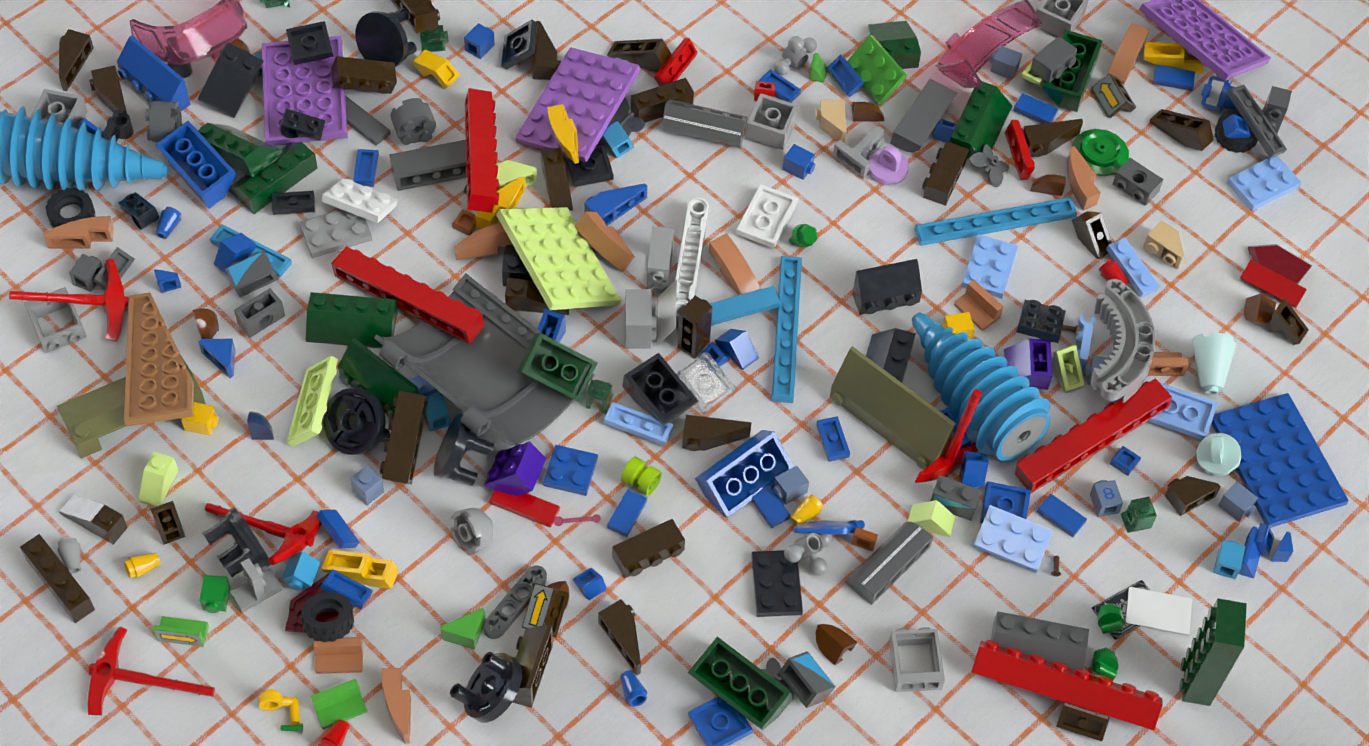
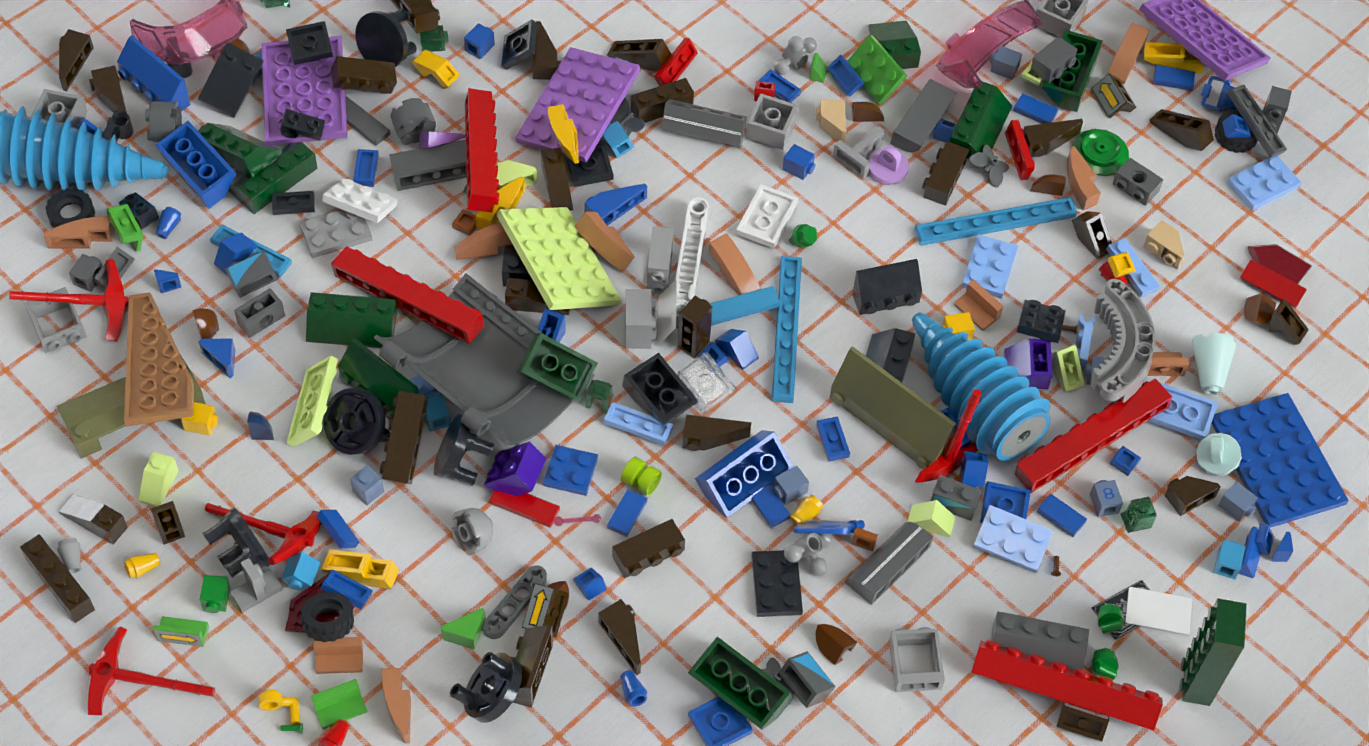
(125, 225): none -> bright green panel
(432, 139): none -> medium lavender slope
(1121, 264): none -> yellow tile

